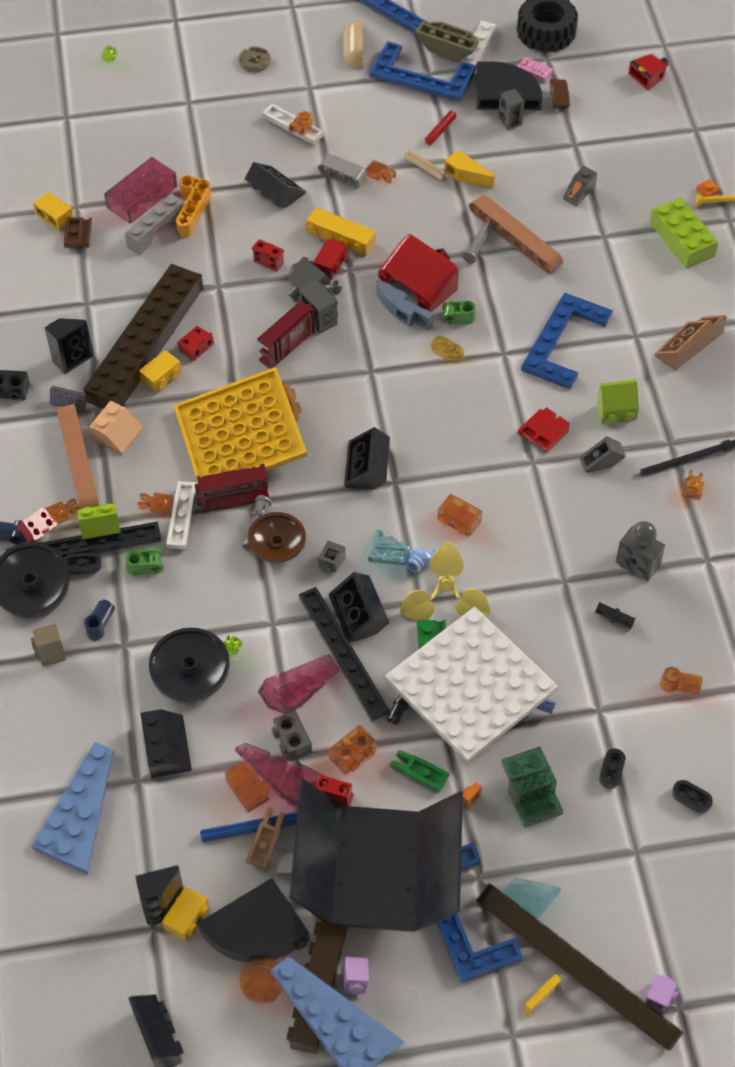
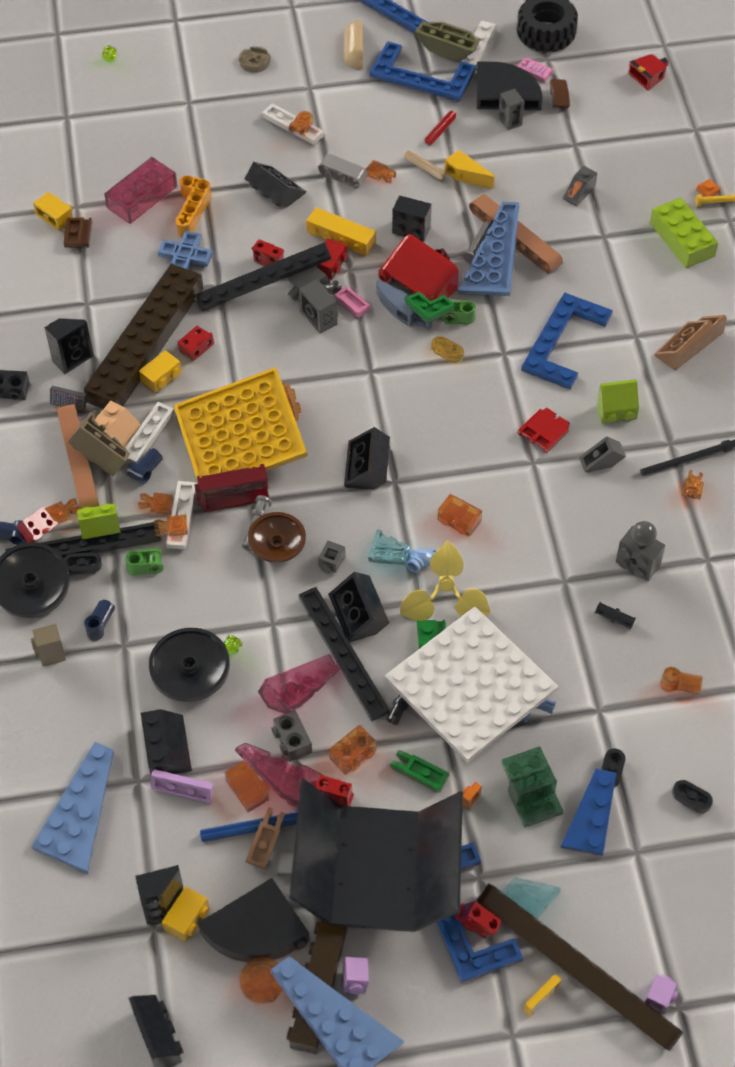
(99, 446): none -> dark tan wedge
(141, 234): light grey arch -> none
(142, 470): none -> dark blue piece
(149, 431): none -> white plate
(174, 525): none -> clear orange plate
(182, 786): none -> lavender plate
(186, 252): none -> medium blue plate
(263, 276): none -> black plate
(287, 334): dark red door -> none
(352, 302): none -> bright pink tile
(411, 217): none -> black brick
(429, 309): none -> green plate
(478, 919): none -> red piece
(494, 260): none -> medium blue wing
(591, 819): none -> blue wing

